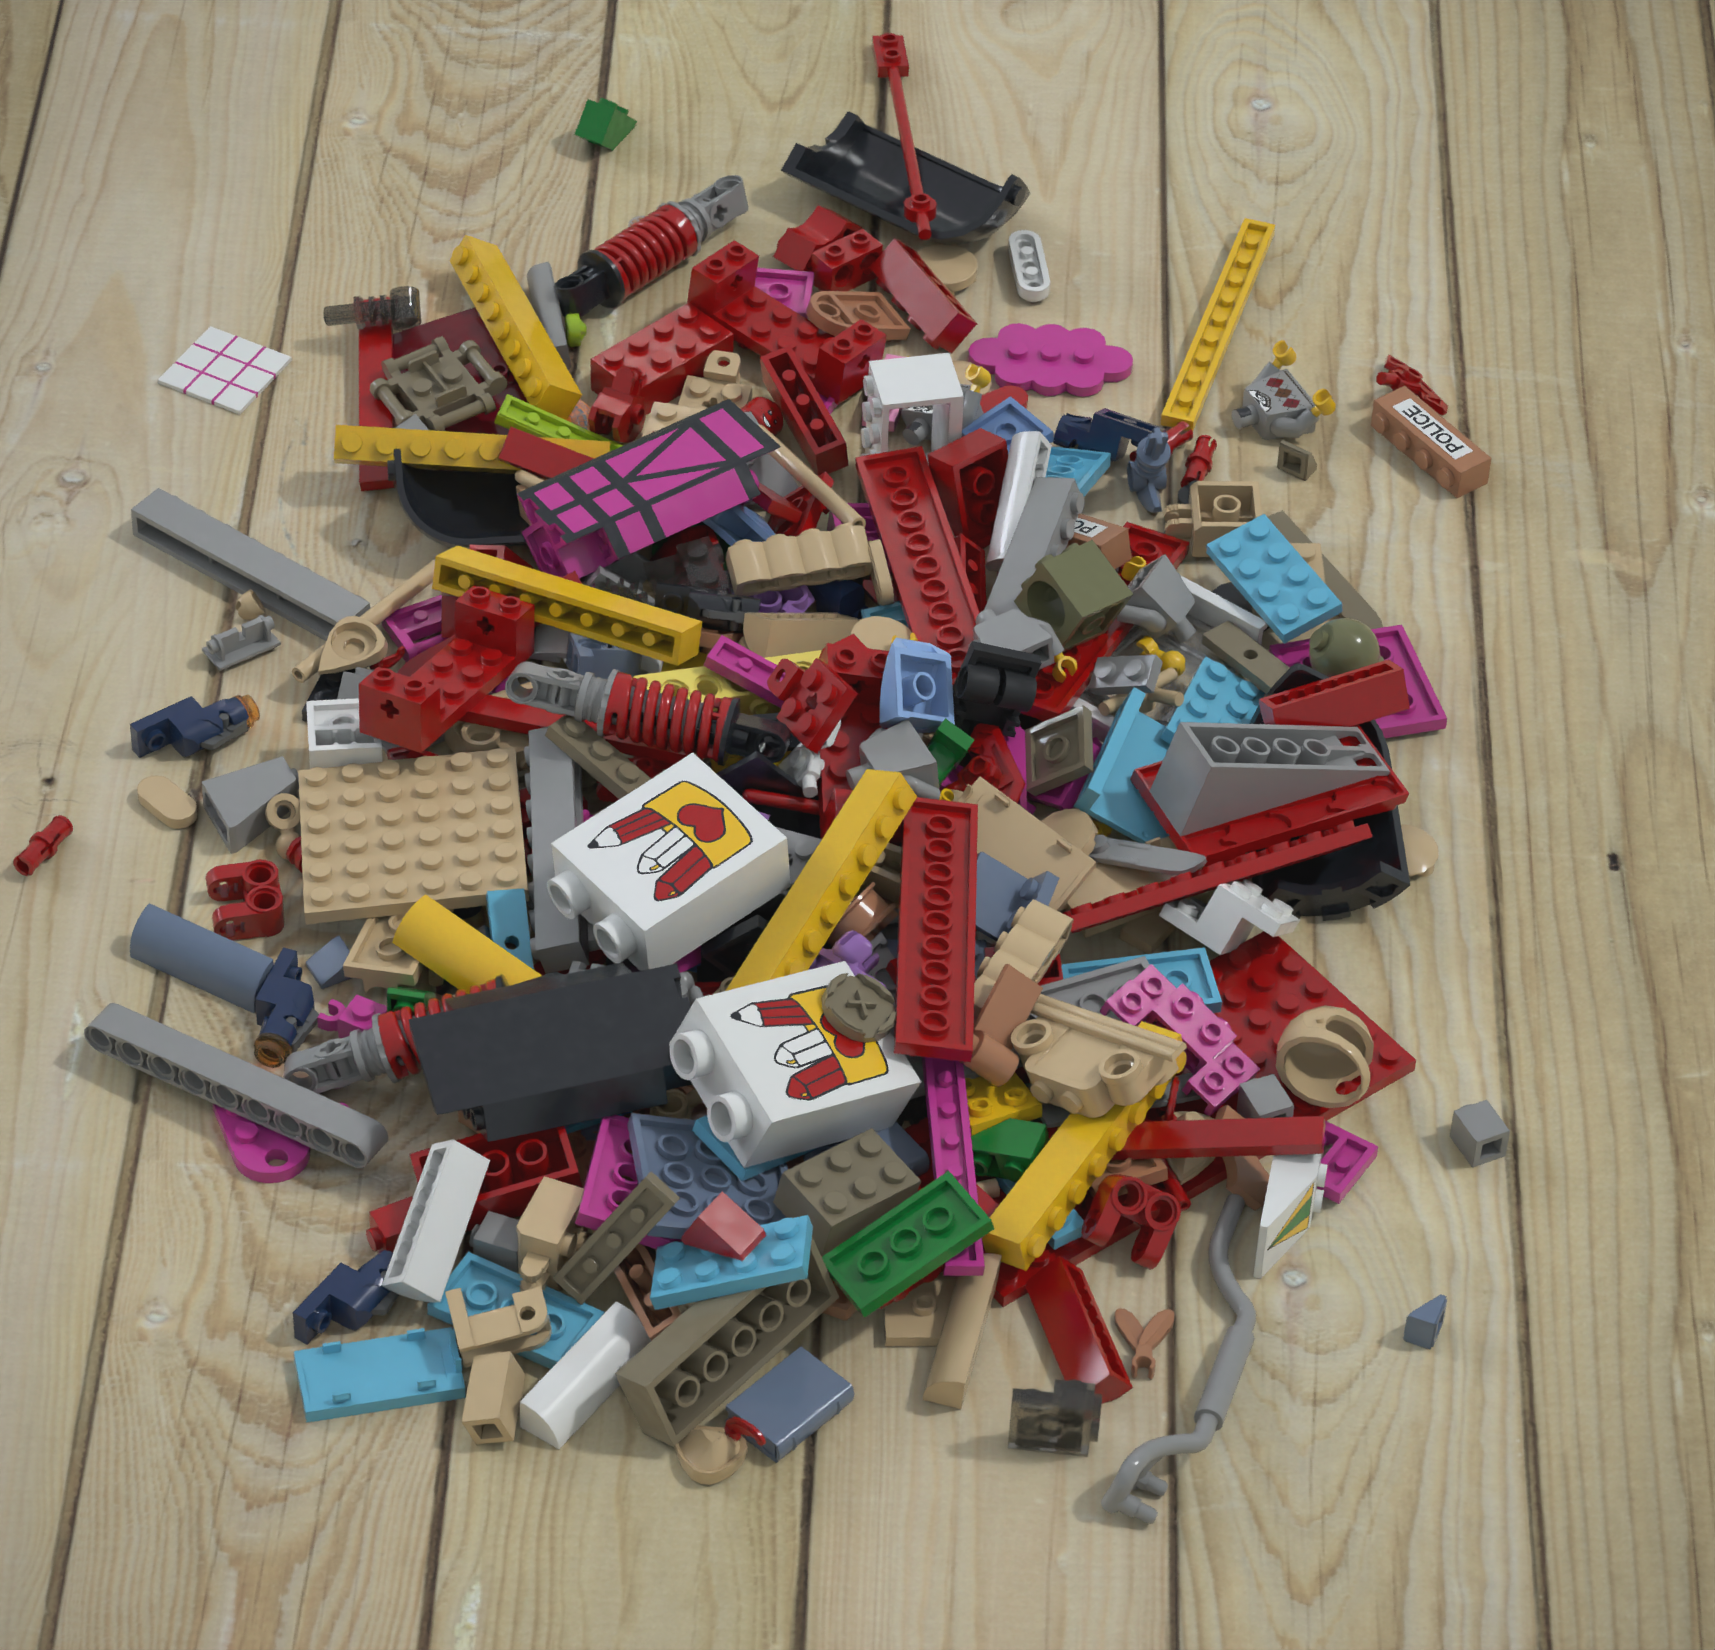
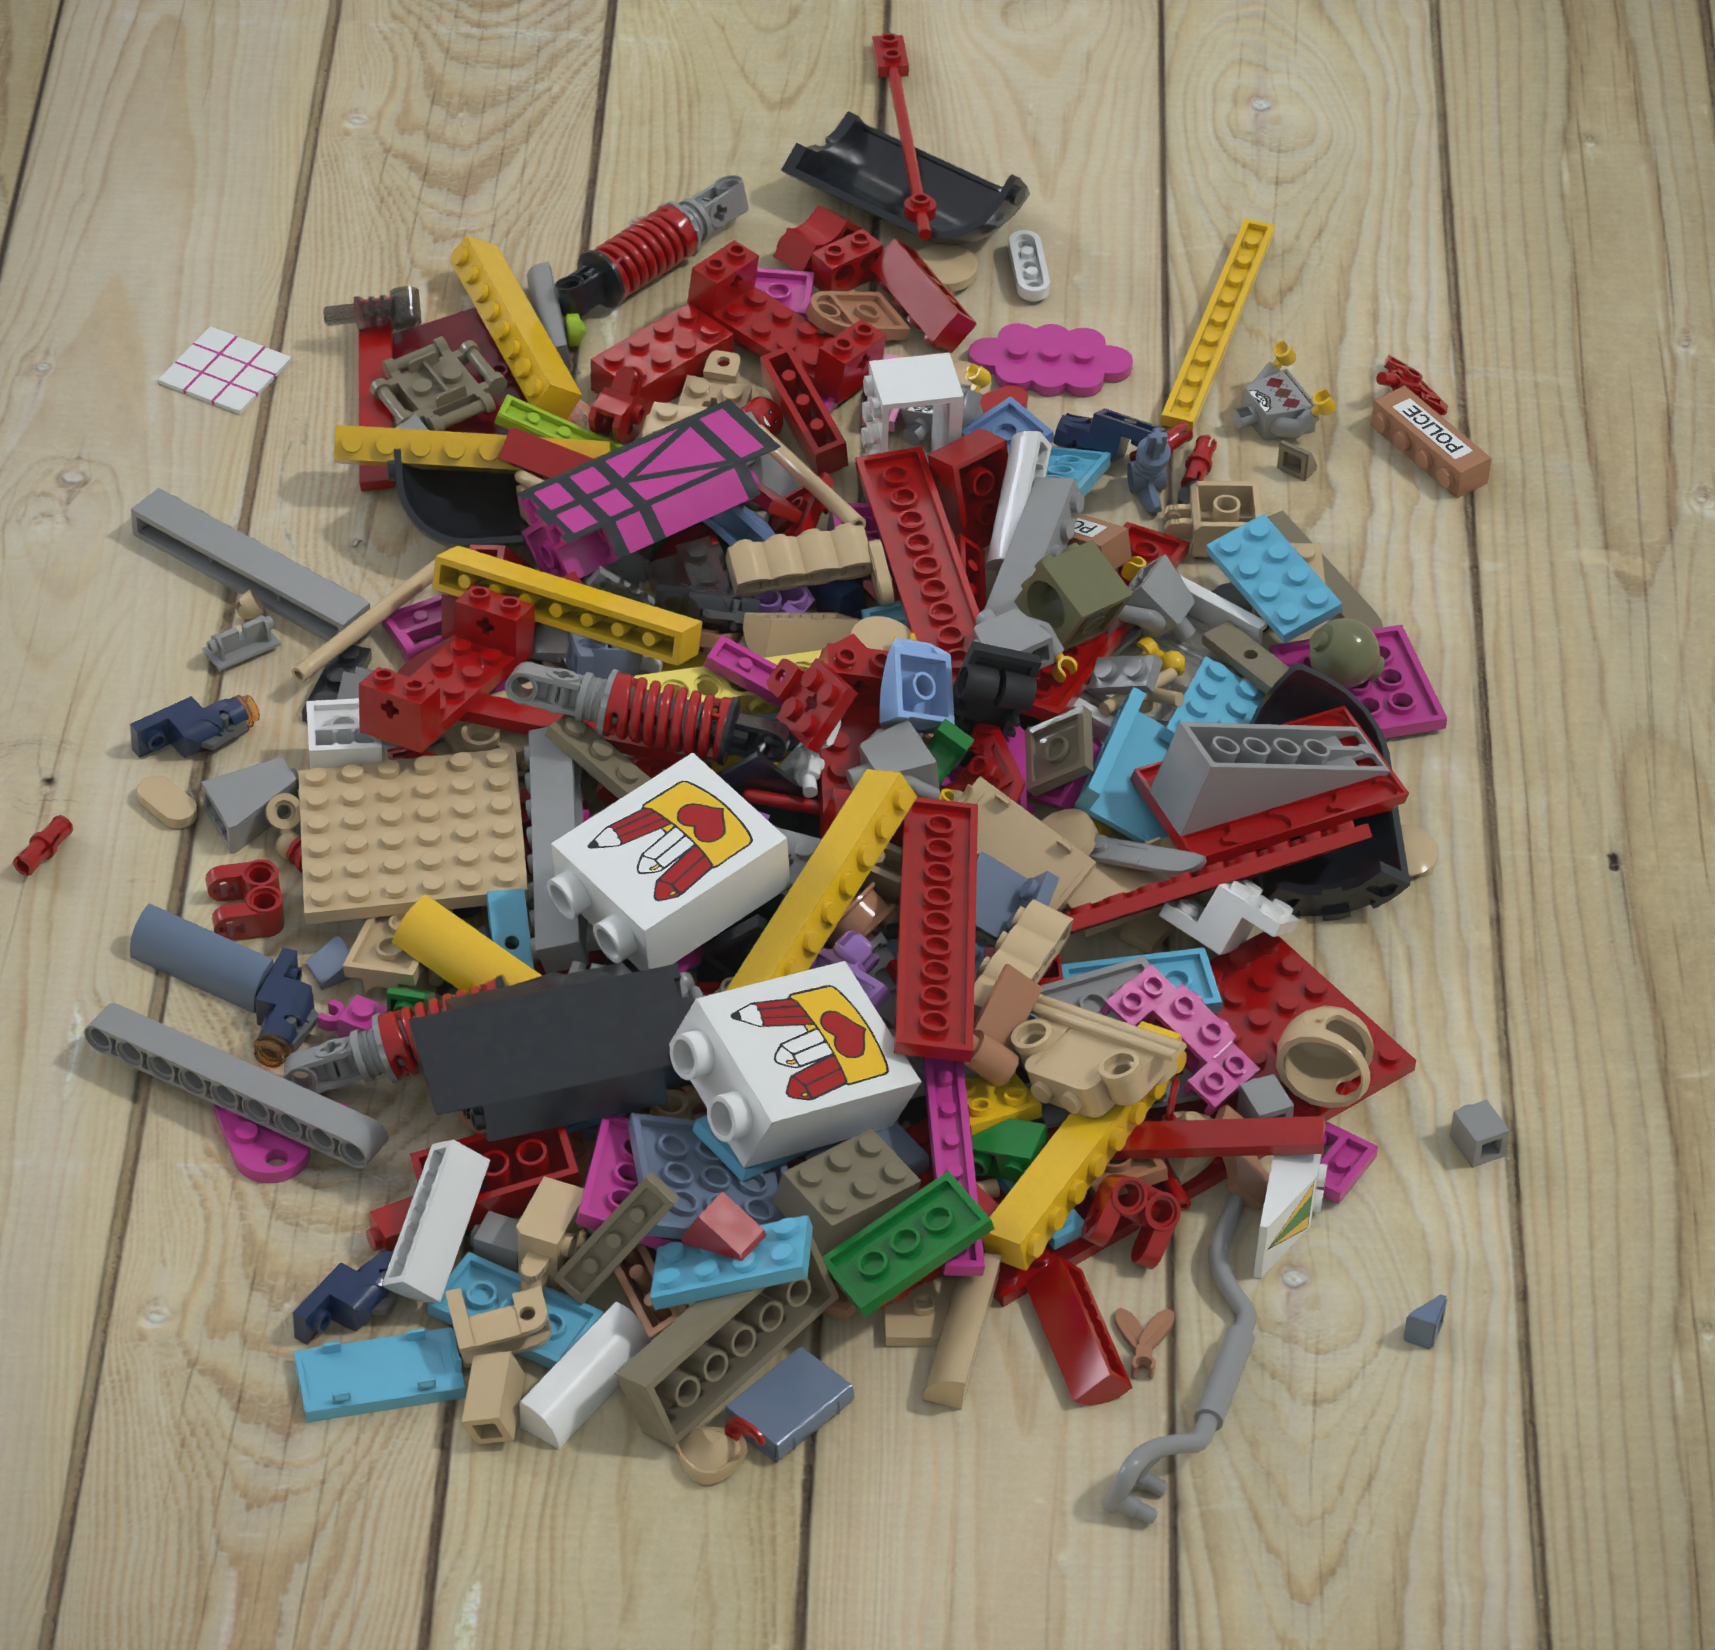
(356, 644): tan piece -> none
(604, 123): green slope -> none
(859, 1007): dark tan tile -> none
(1057, 1420): clear smoke plate -> none
(1341, 699): red brick -> none

